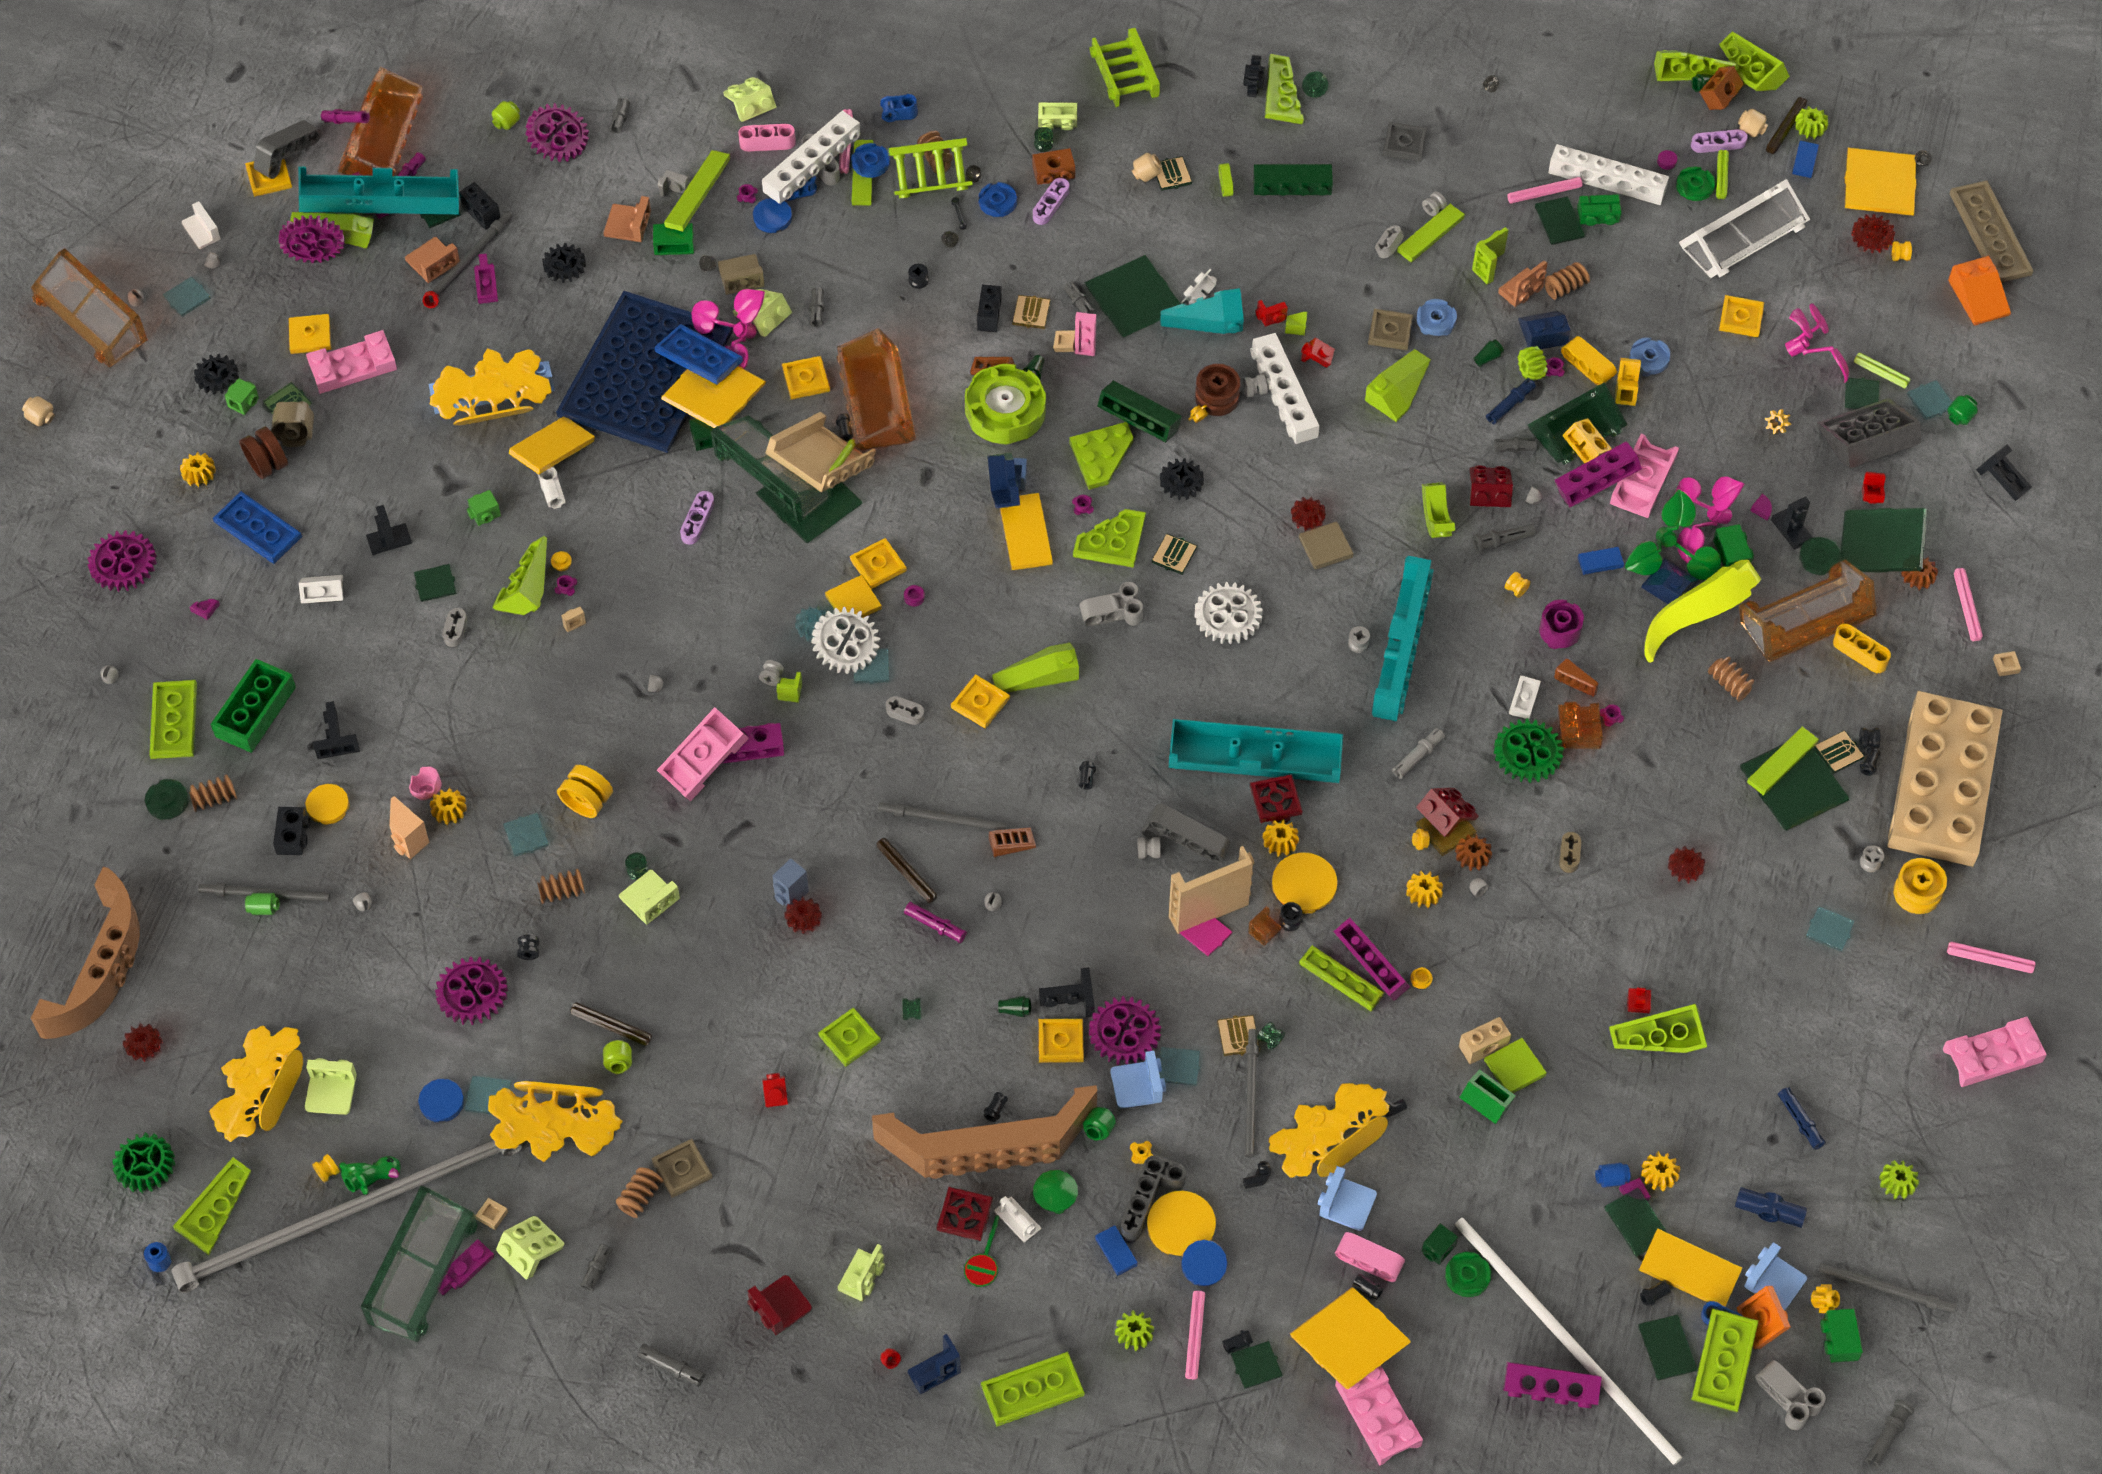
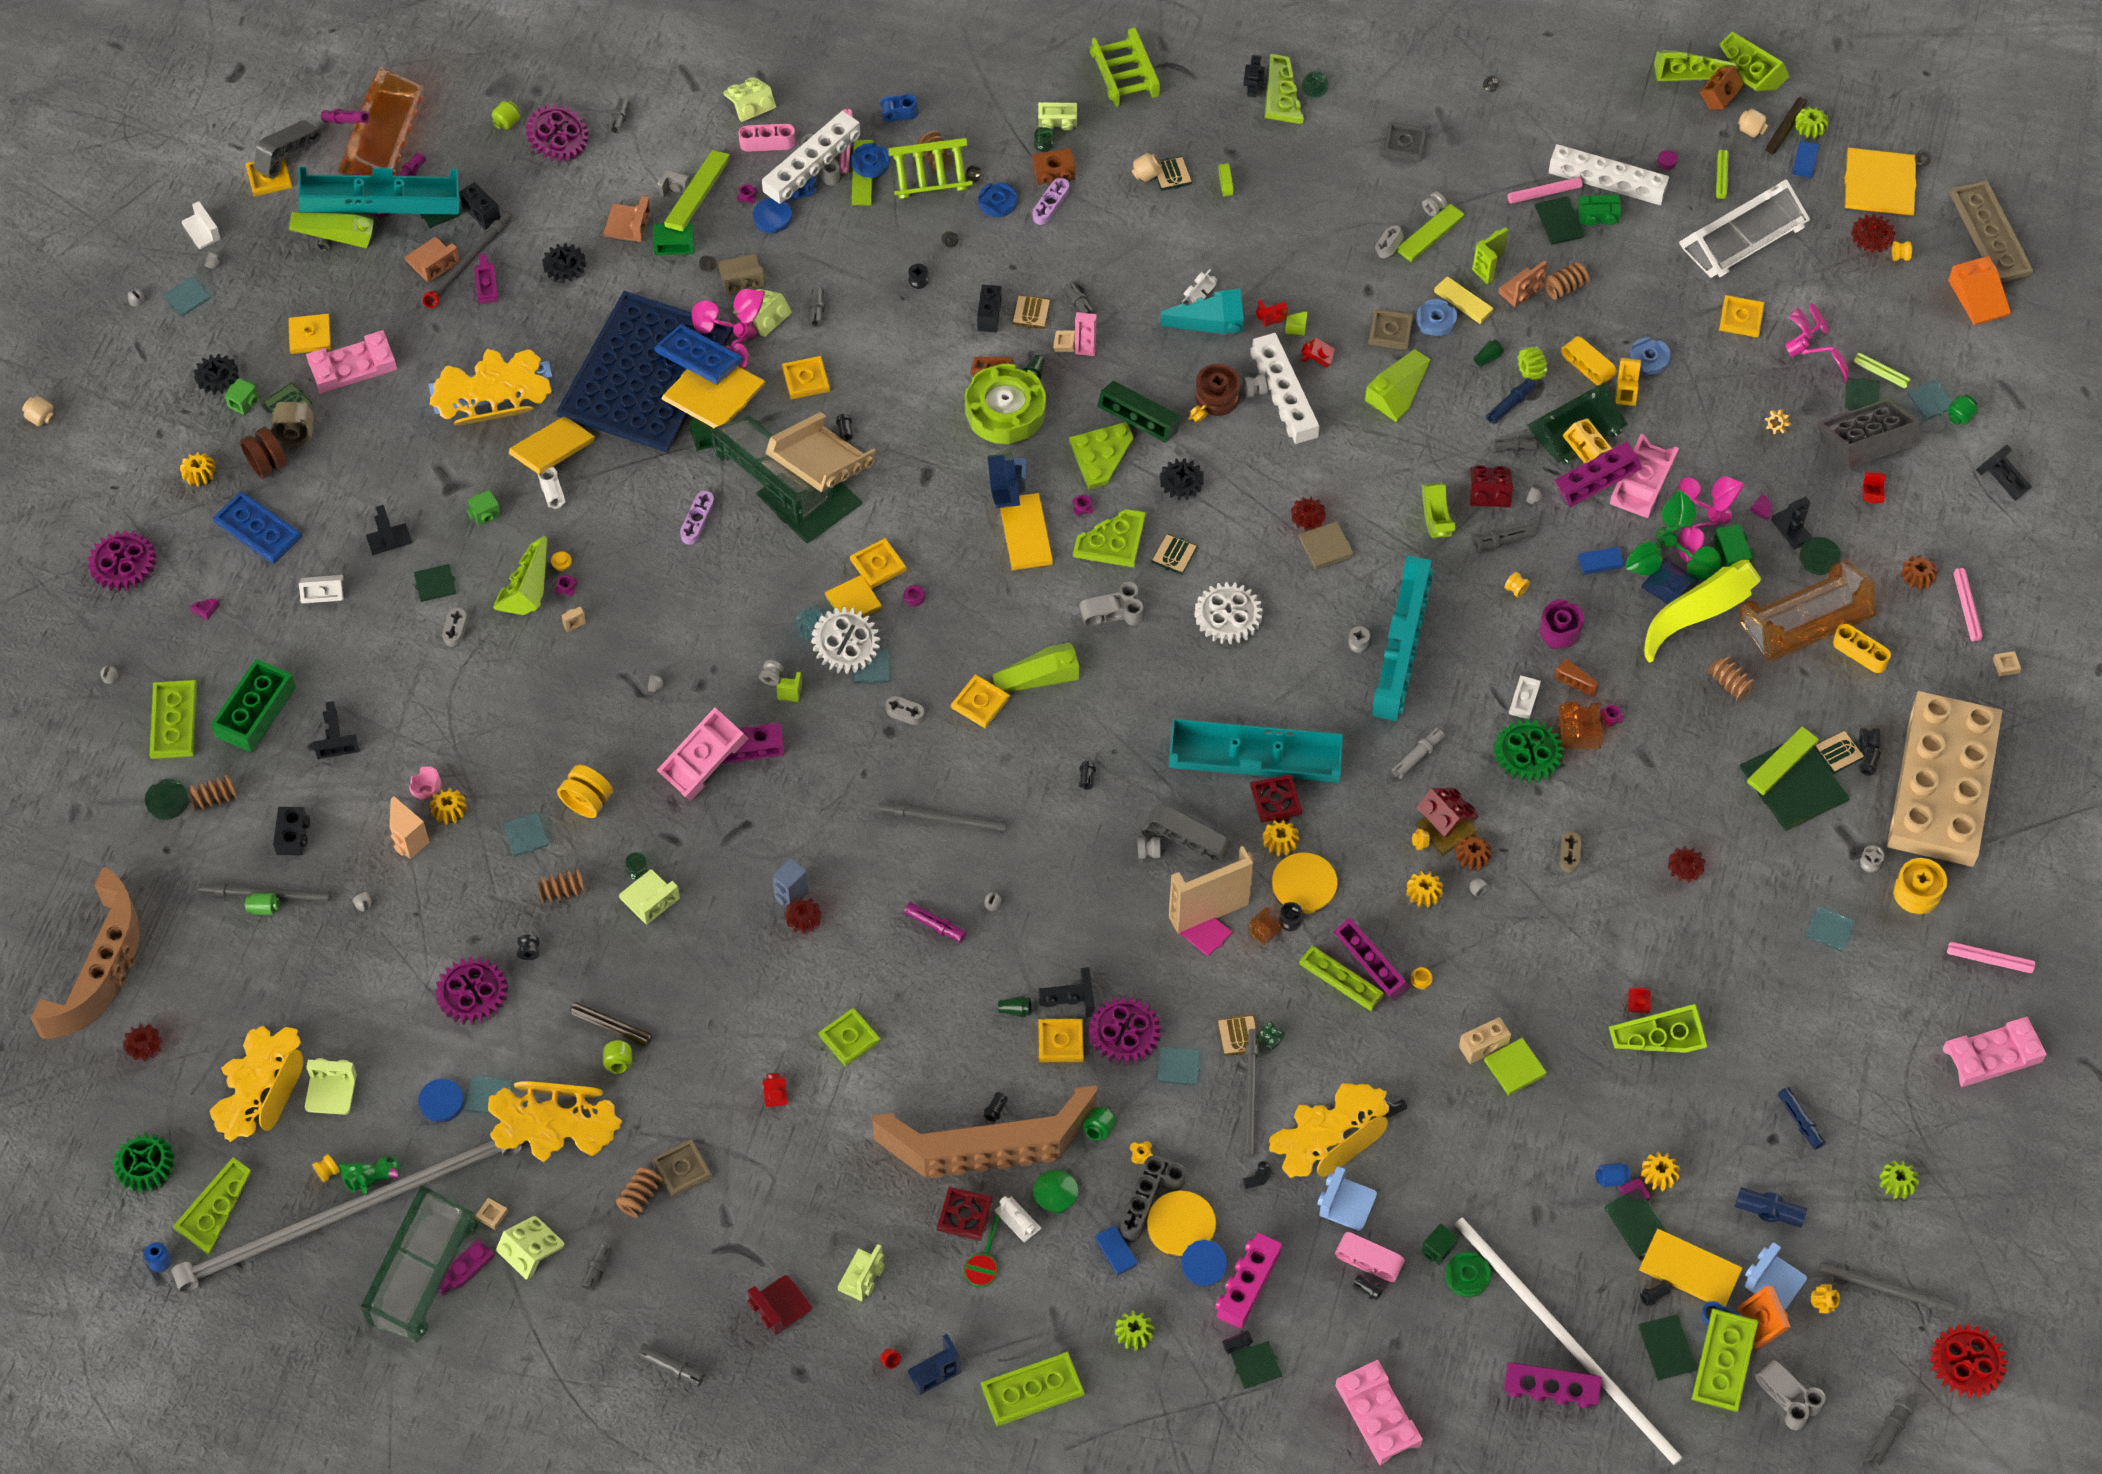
(89, 308): windscreen -> none
(311, 239): magenta gear -> none
(327, 804): yellow tile -> none
(843, 455): lime bar -> none
(875, 391): clear orange windscreen -> none
(906, 870): dark brown axle -> none
(911, 1008): clear green wheel -> none
(955, 201): black hinge -> none
(1003, 849): dark orange slope -> none
(1132, 295): clear green piece -> none
(1138, 1082): light blue bracket -> none
(1195, 1334): bright pink axle -> none
(1238, 1312): none -> dark pink brick
(1292, 179): dark green brick -> none
(1350, 1338): yellow piece -> none
(1463, 300): none -> light yellow tile
(1487, 1096): green piece -> none
(1545, 330): dark blue slope -> none
(1555, 363): magenta plate -> none
(1695, 183): green tile -> none
(1699, 81): dark green cone -> none
(1732, 135): lavender beam -> none
(1842, 1335): green piece -> none
(1884, 539): clear green piece -> none
(1962, 1342): none -> red gear

